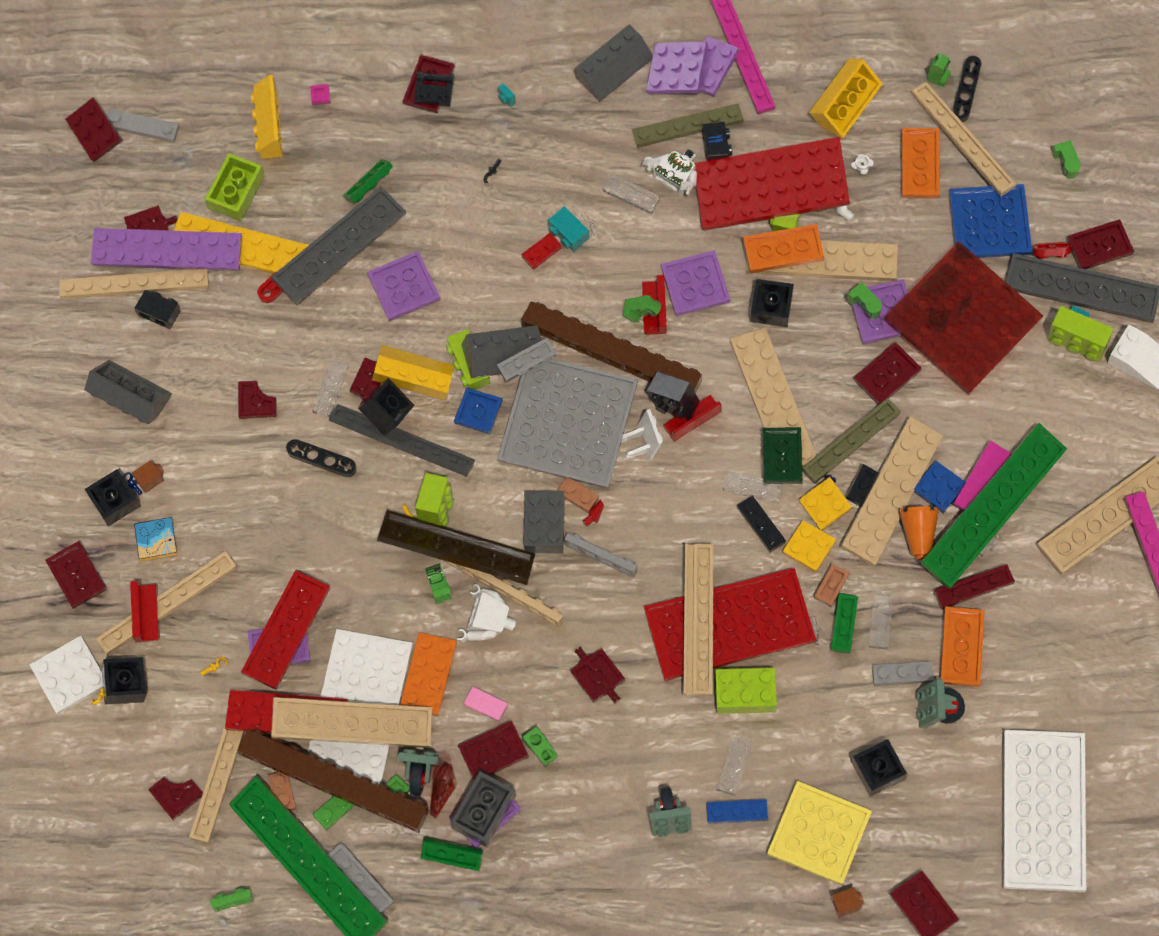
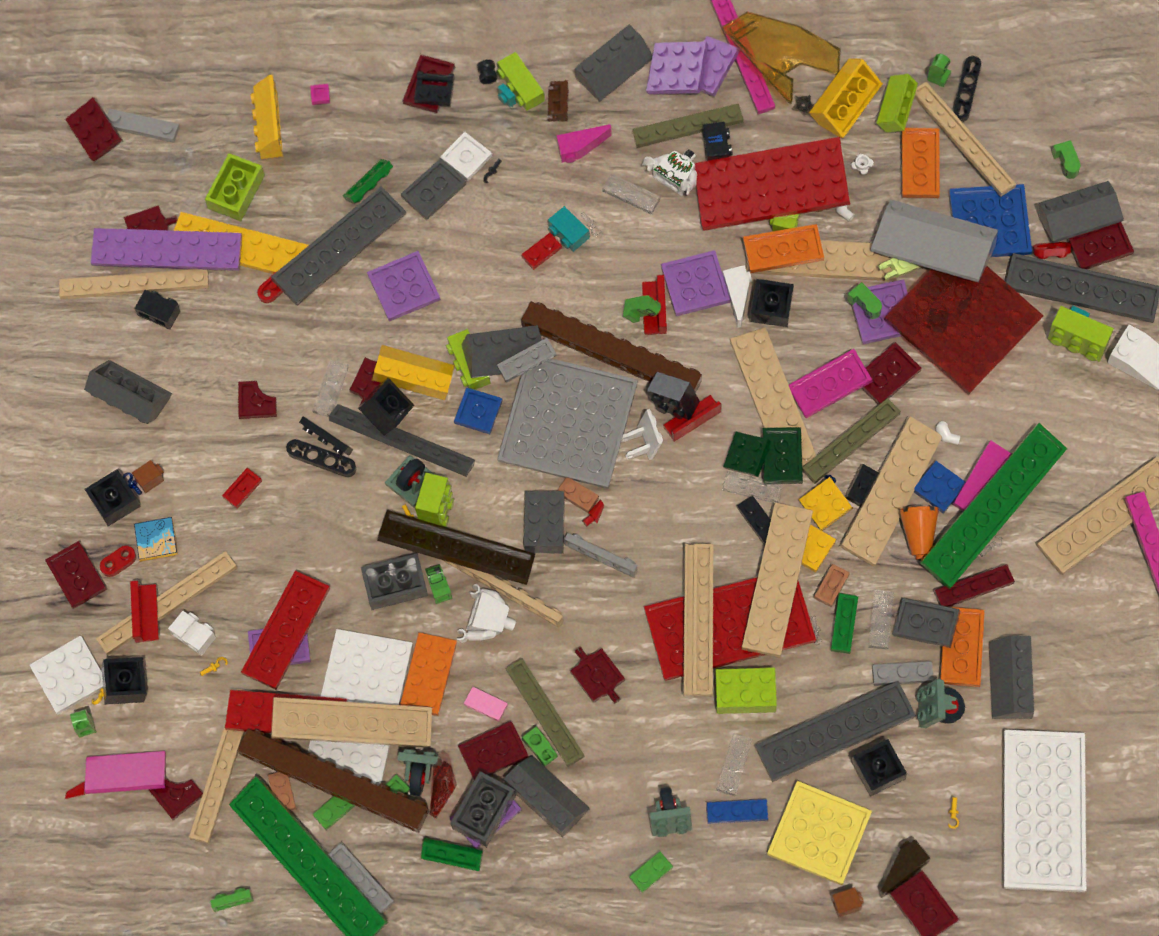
(76, 791): none -> red bar
(83, 723): none -> bright green leg
(118, 562): none -> red plate
(125, 772): none -> dark pink tile
(192, 633): none -> white brick
(242, 488): none -> red plate
(325, 437): none -> black plate
(394, 581): none -> dark grey brick
(408, 480): none -> plate
(433, 189): none -> dark grey plate
(466, 156): none -> white plate
(487, 72): none -> black wheel
(520, 81): none -> lime brick
(545, 712): none -> olive plate
(546, 795): none -> dark grey slope
(558, 101): none -> reddish brown hinge
(579, 143): none -> dark pink slope
(651, 872): none -> bright green plate
(737, 284): none -> white slope
(747, 454): none -> dark green plate
(777, 580): none -> tan plate
(781, 47): none -> clear yellow windscreen
(803, 100): none -> clear smoke plate
(830, 383): none -> dark pink tile
(835, 731): none -> dark grey plate
(897, 103): none -> lime brick
(899, 268): none -> yellowish green hinge
(908, 862): none -> dark brown slope
(926, 622): none -> dark grey tile
(935, 240): none -> light grey slope
(943, 430): none -> white arm
(953, 812): none -> yellow hand
(1011, 678): none -> dark grey slope
(1080, 211): none -> dark grey slope

